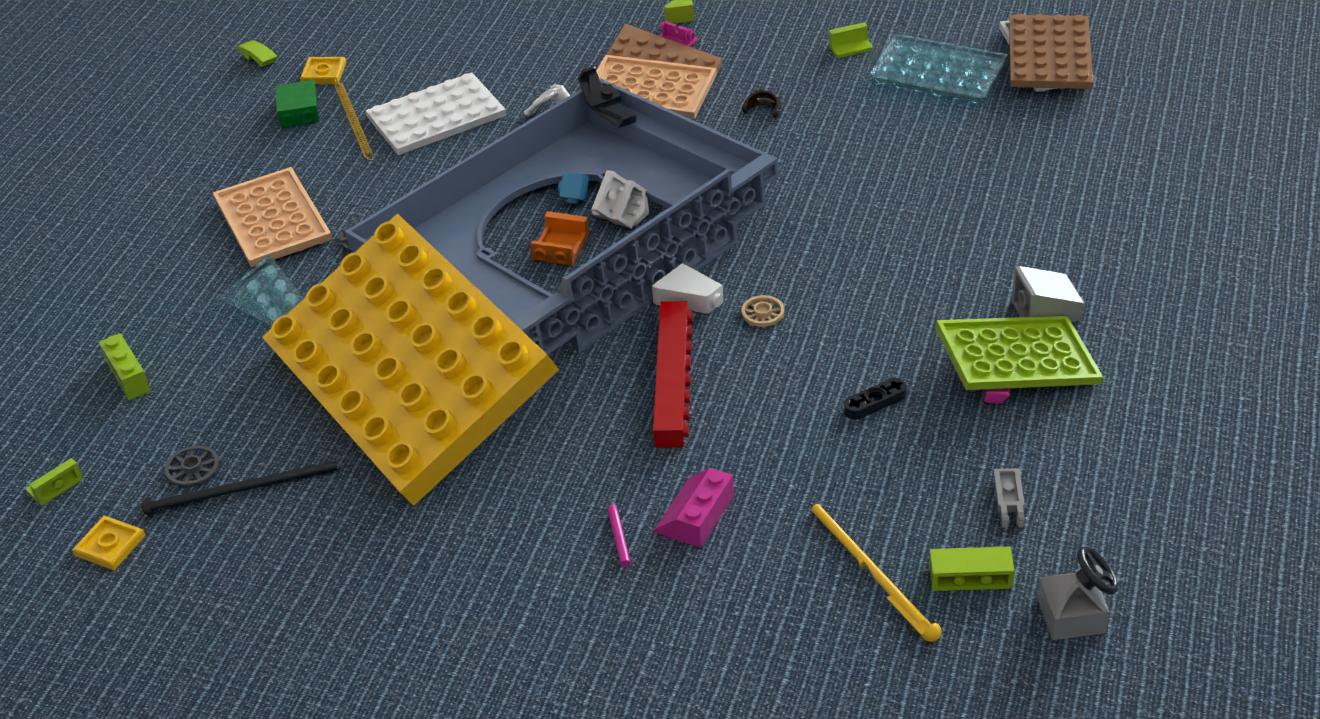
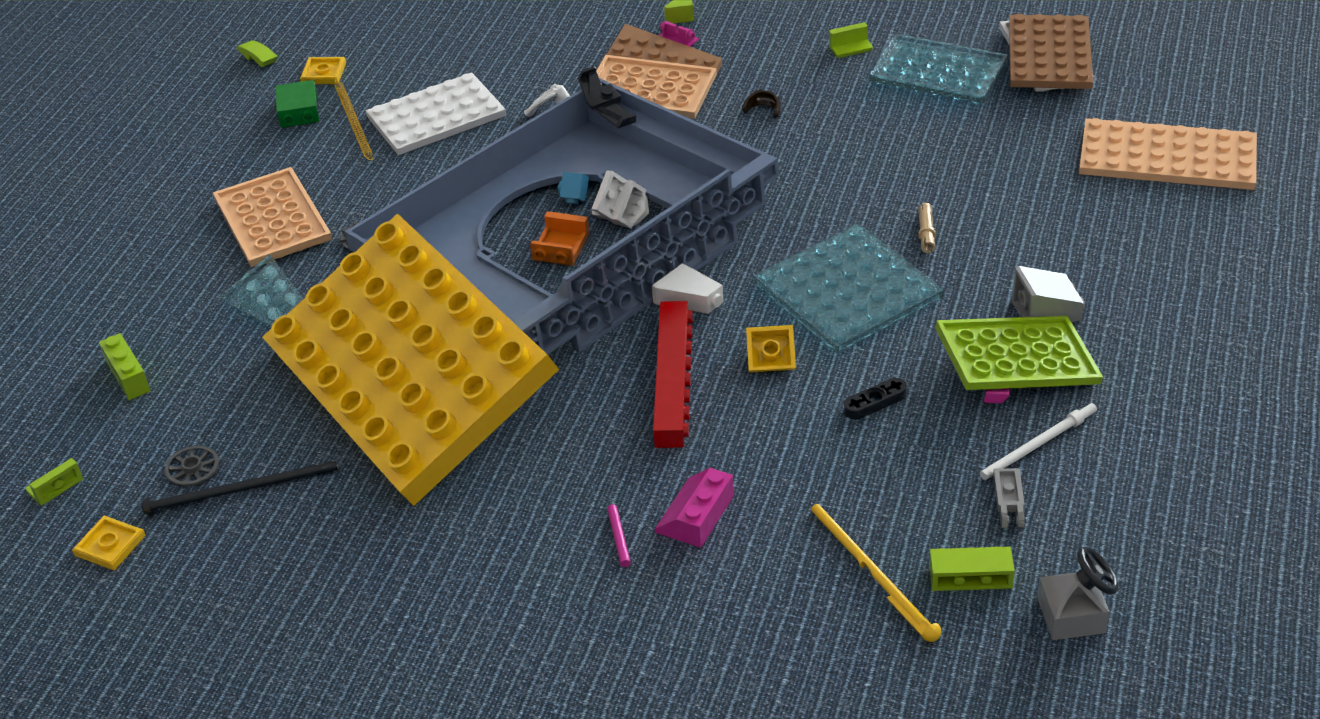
(763, 311): tan wheel -> none
(771, 348): none -> yellow slope
(848, 287): none -> clear light blue plate
(926, 233): none -> tan pin
(1073, 419): none -> white bar
(1169, 153): none -> light nougat plate

